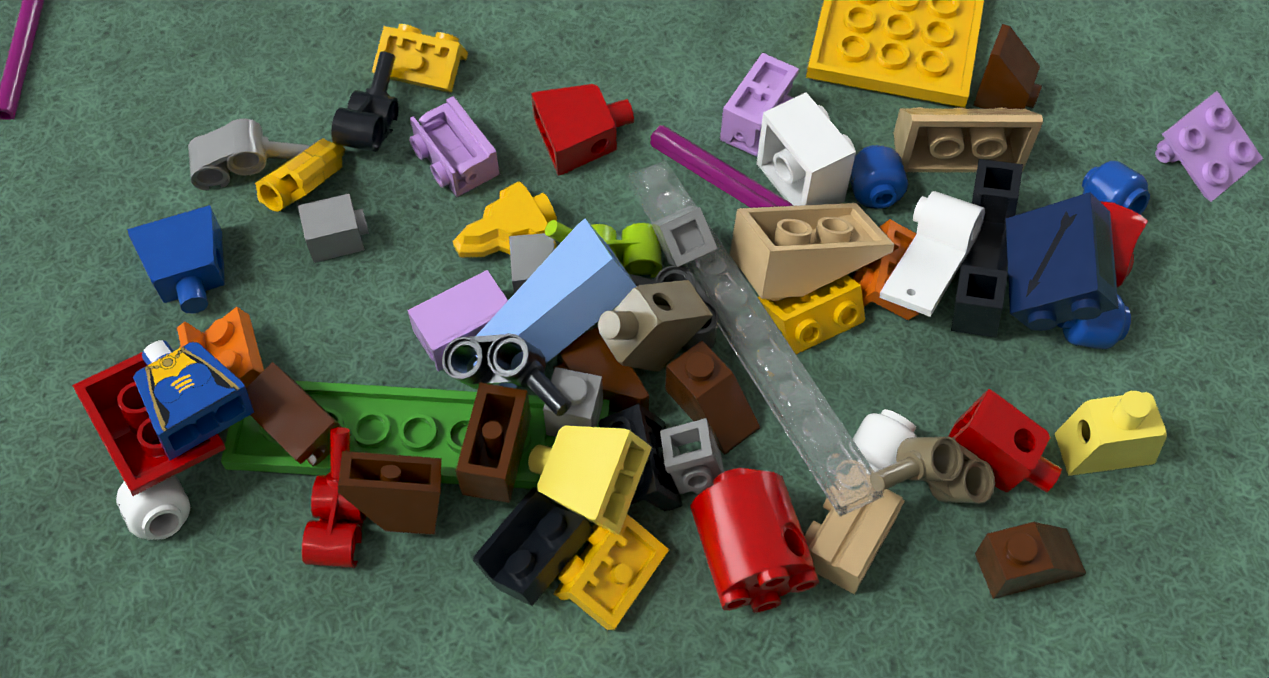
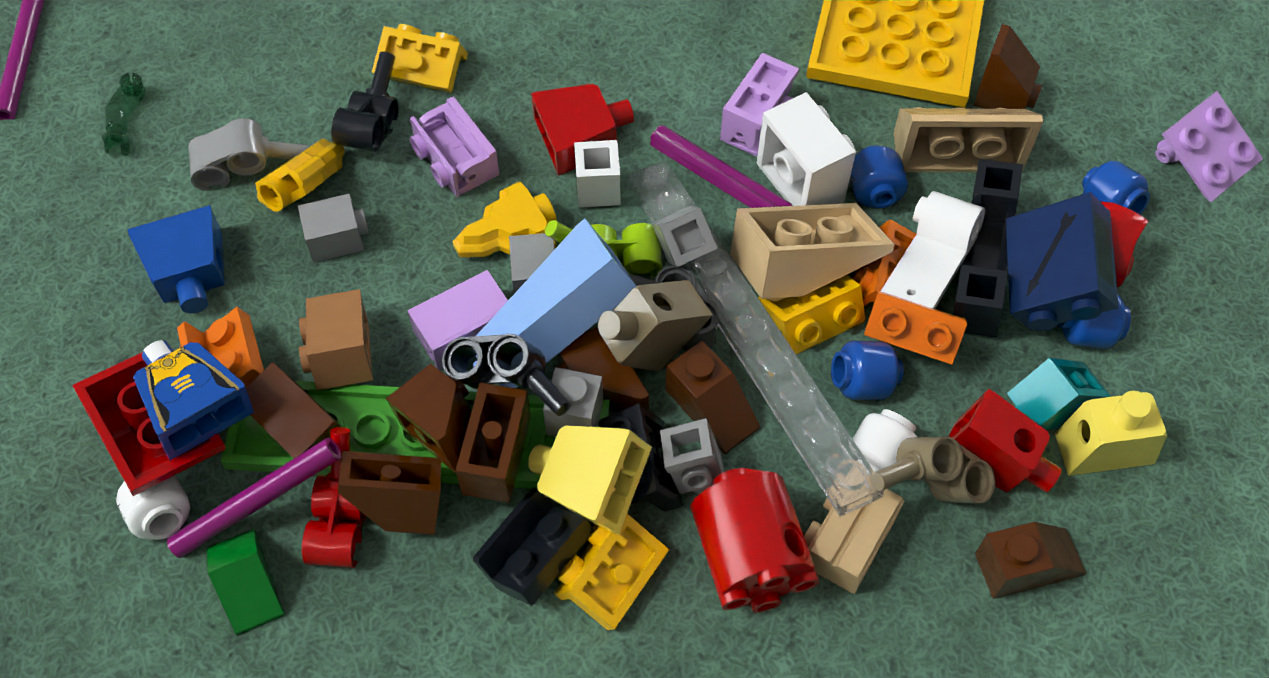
(118, 109): none -> clear green arm
(243, 582): none -> green slope
(254, 497): none -> magenta piece
(336, 340): none -> medium nougat brick
(434, 413): none -> reddish brown slope
(597, 173): none -> white brick
(866, 370): none -> blue head
(915, 327): none -> orange bracket
(1056, 391): none -> teal slope

